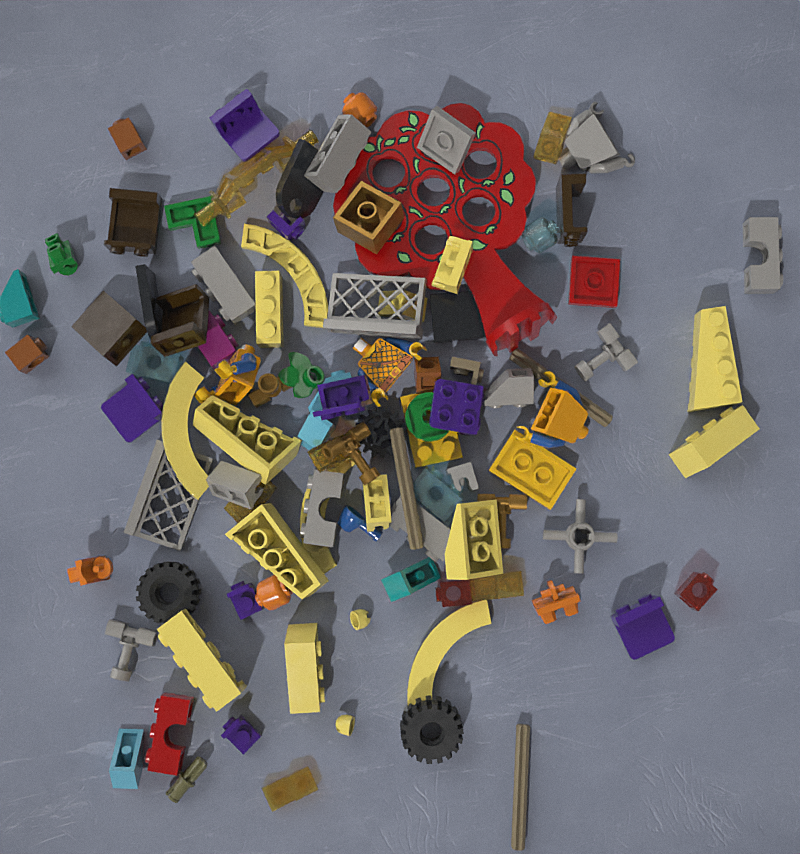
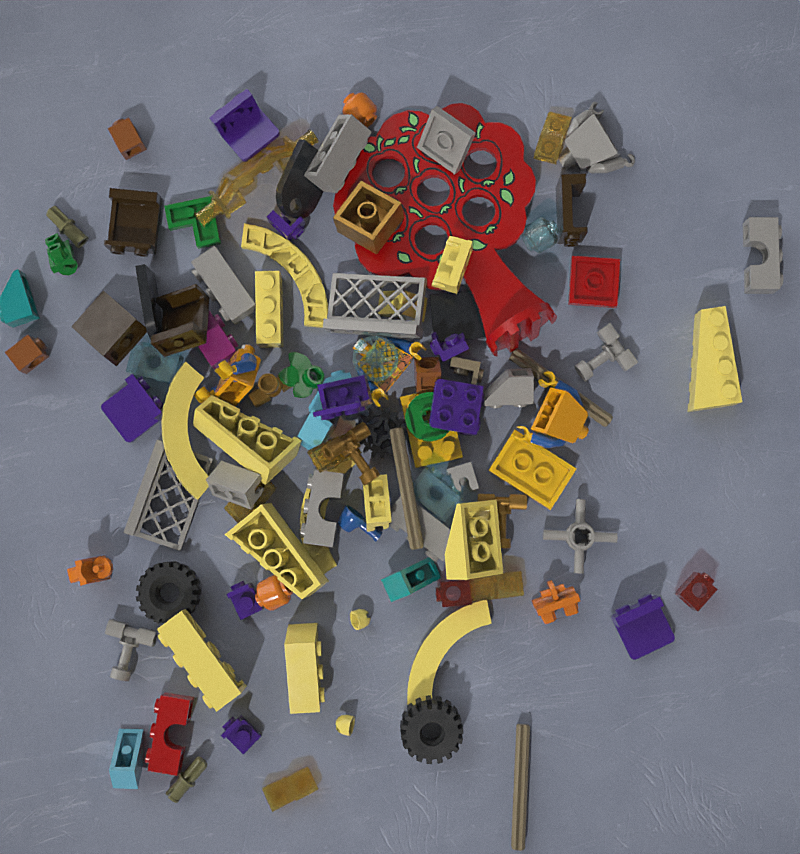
(67, 226): none -> olive axle
(375, 358): none -> clear light blue wheel
(451, 347): none -> dark purple bracket
(714, 441): light yellow wedge -> none

